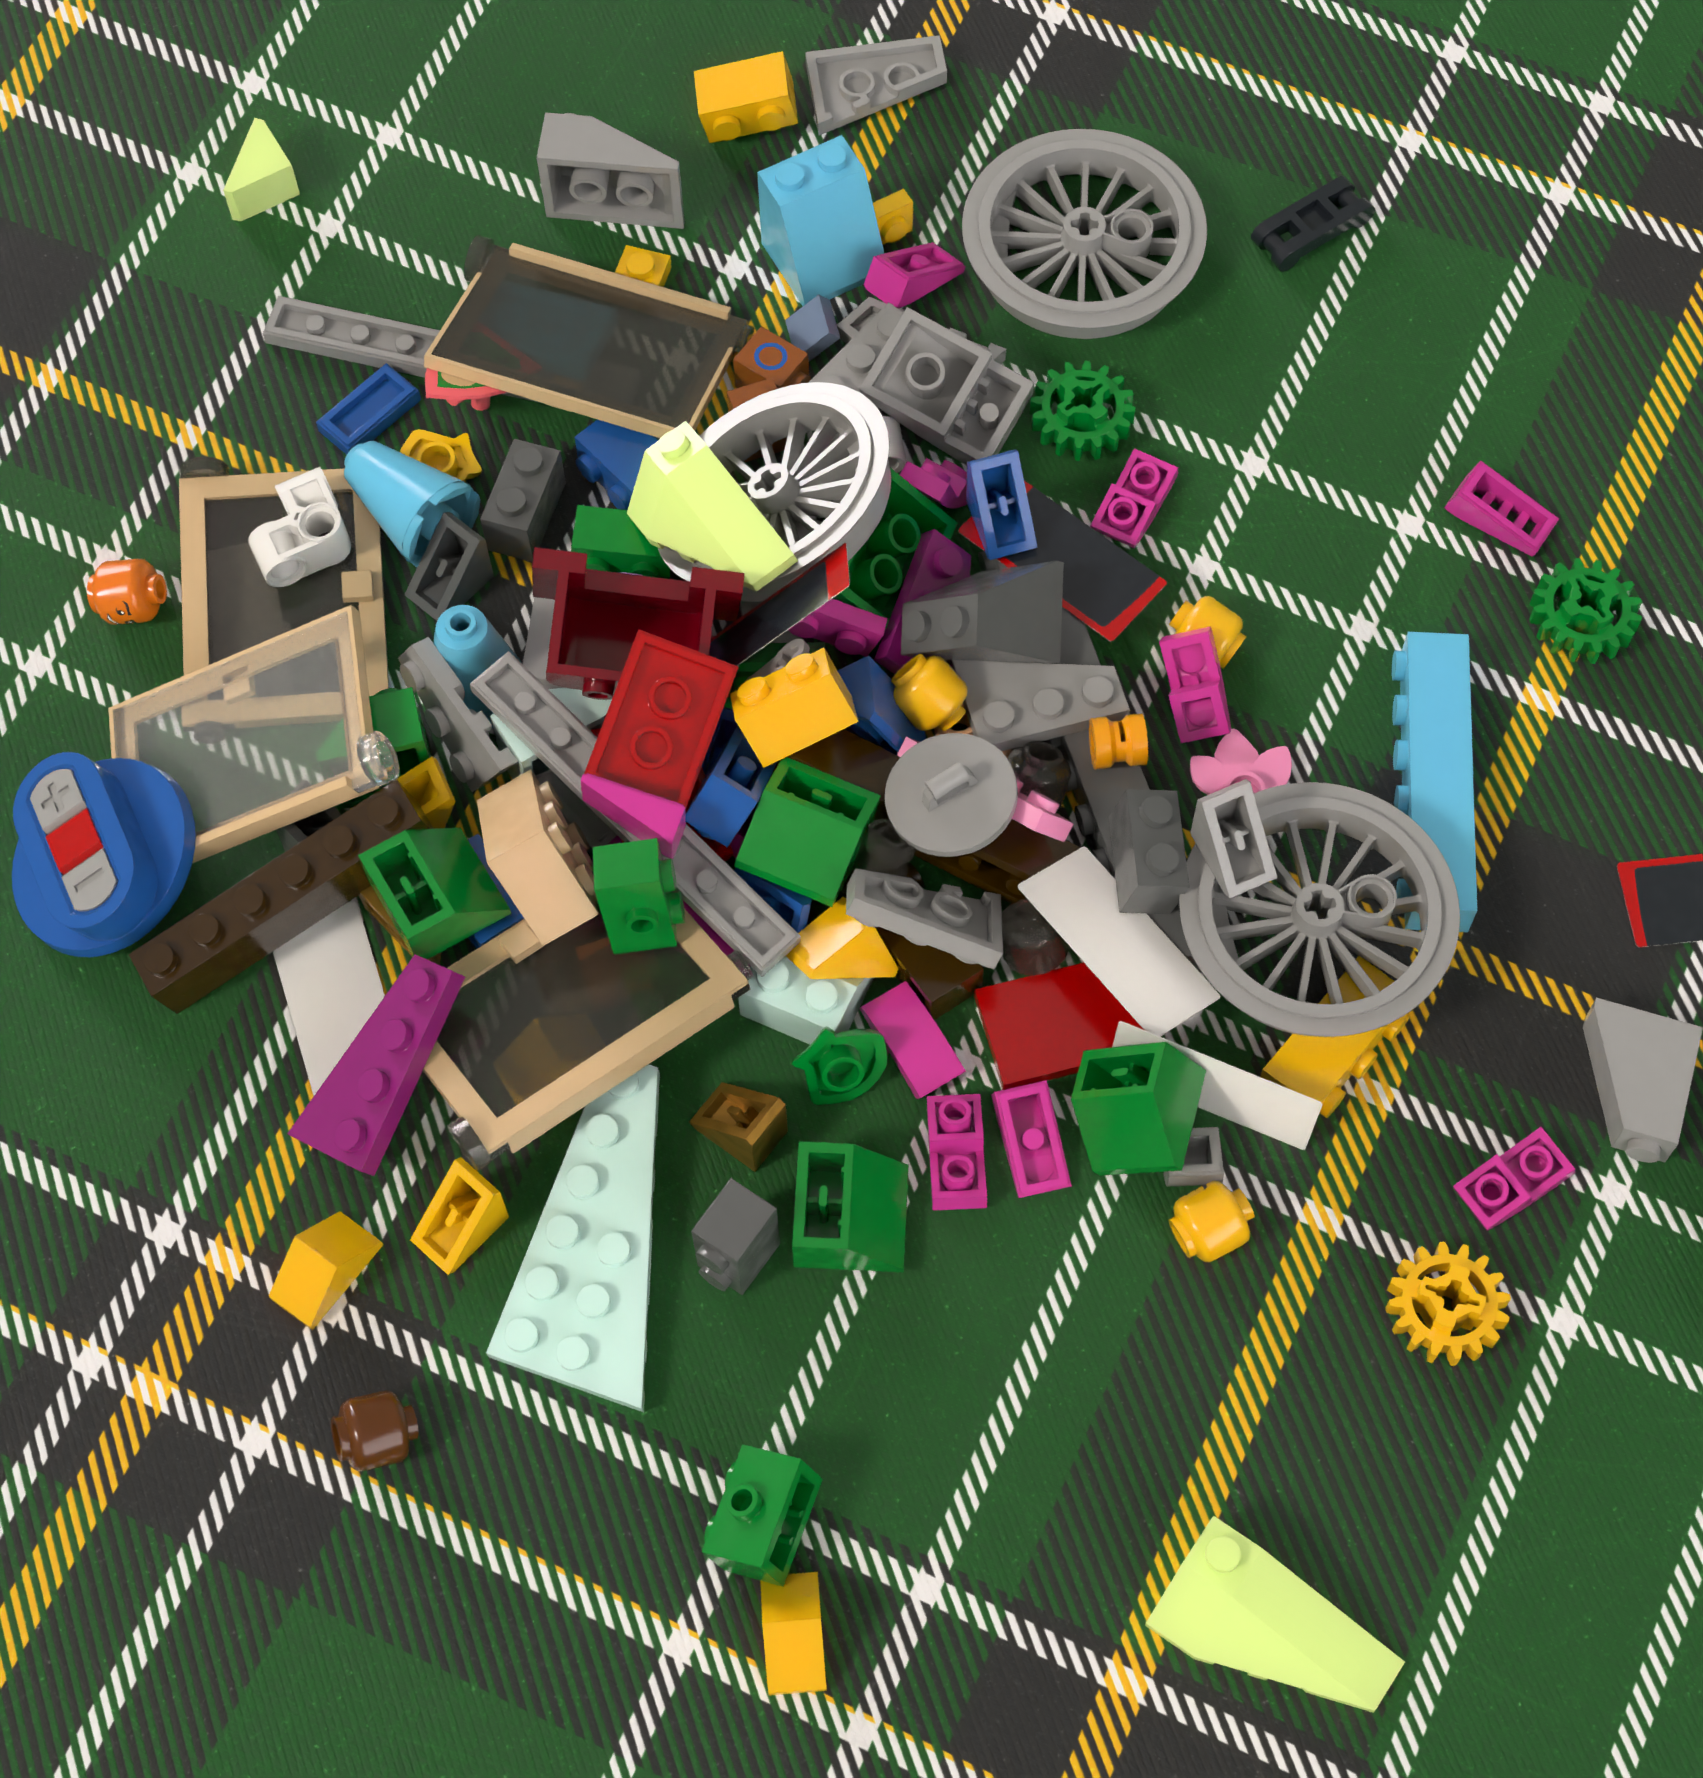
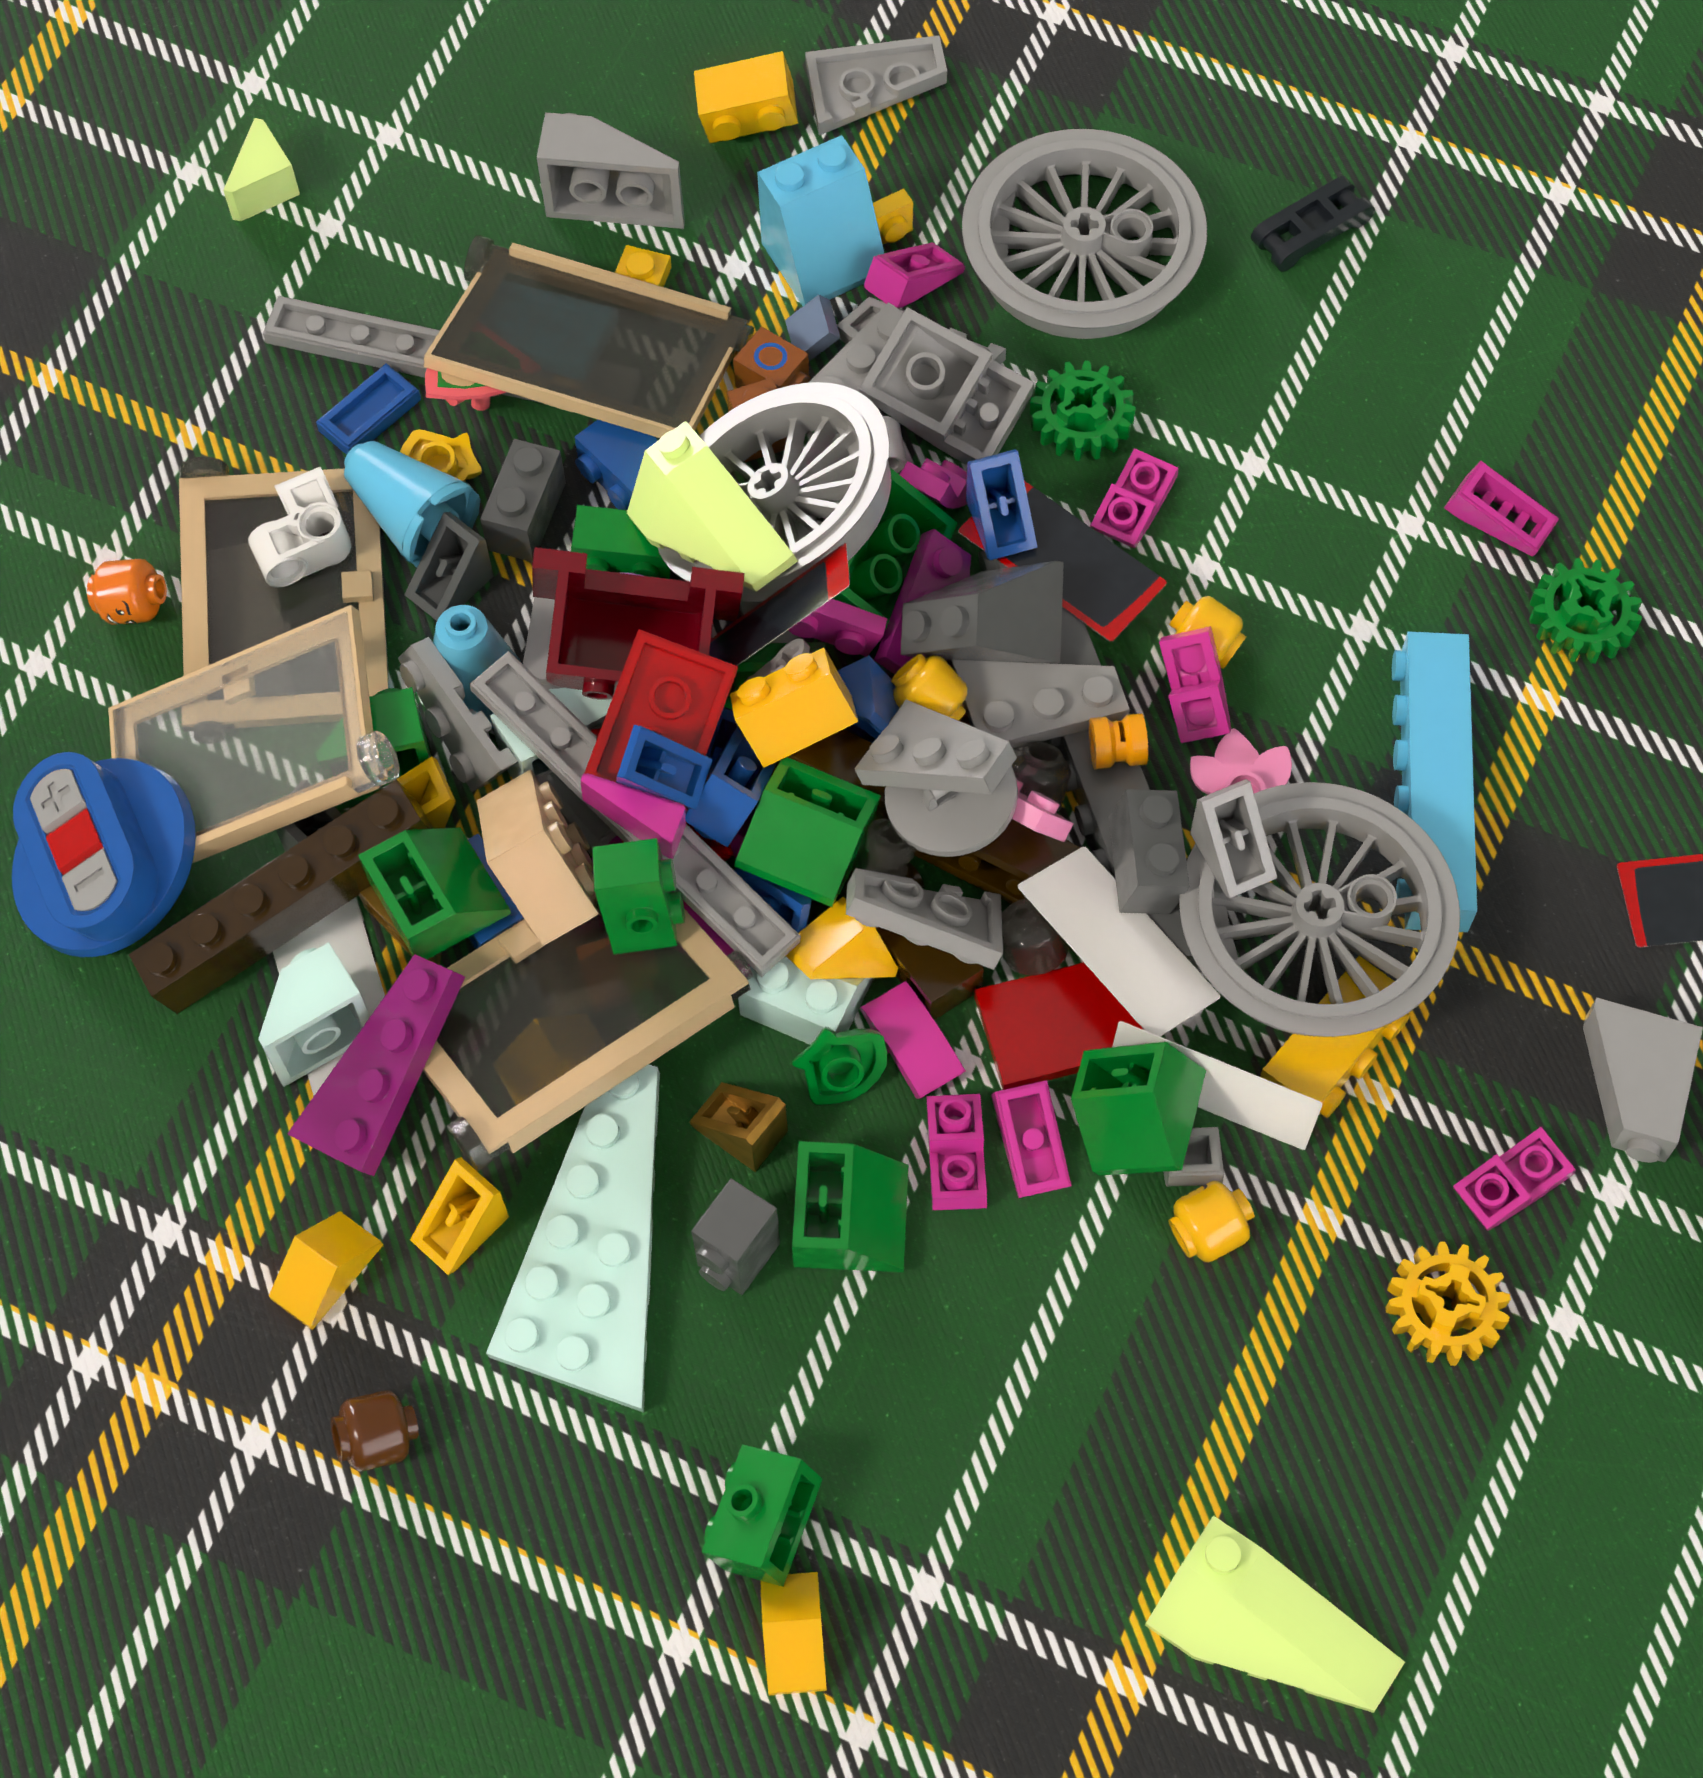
(311, 1014): none -> light aqua slope
(663, 768): none -> blue slope
(935, 754): none -> light grey wing

